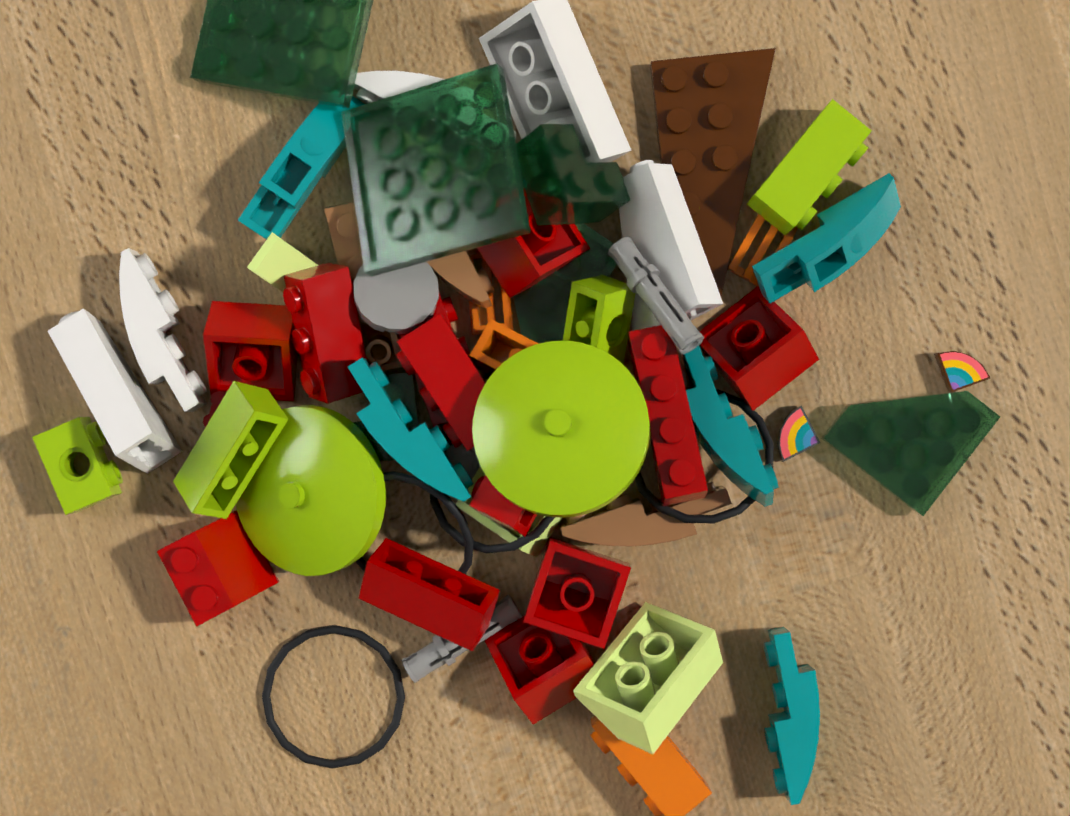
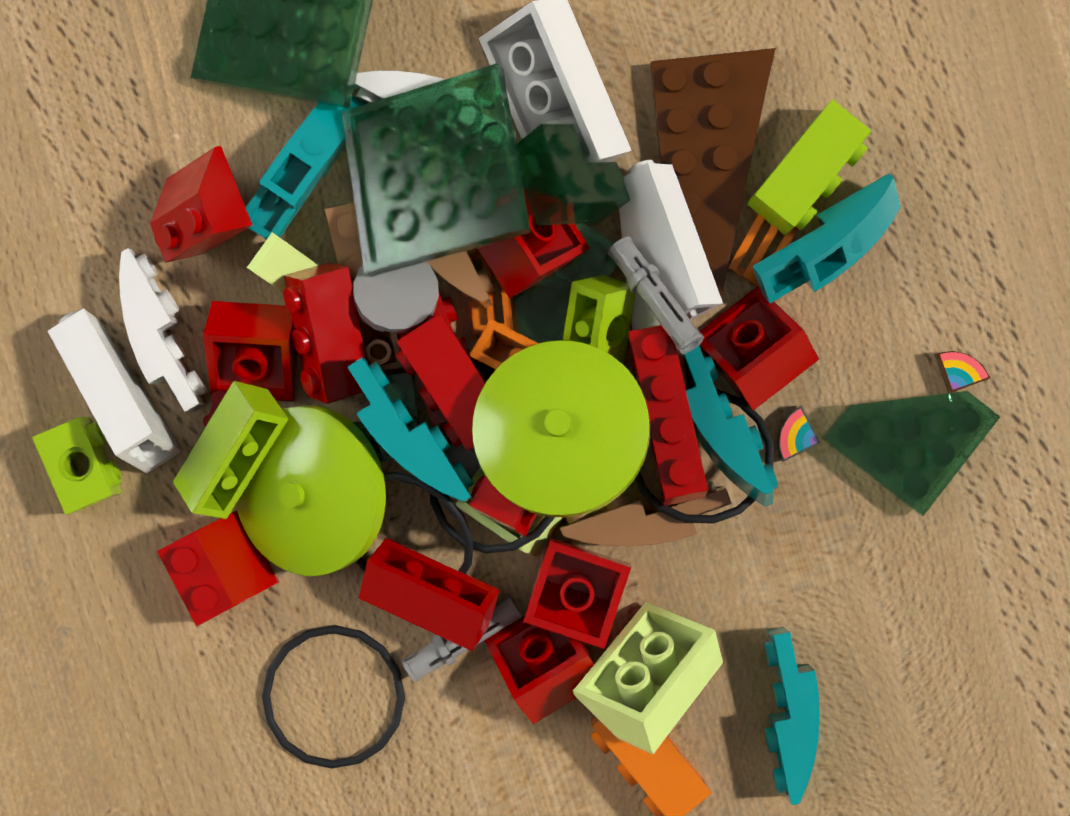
(198, 208): none -> red slope

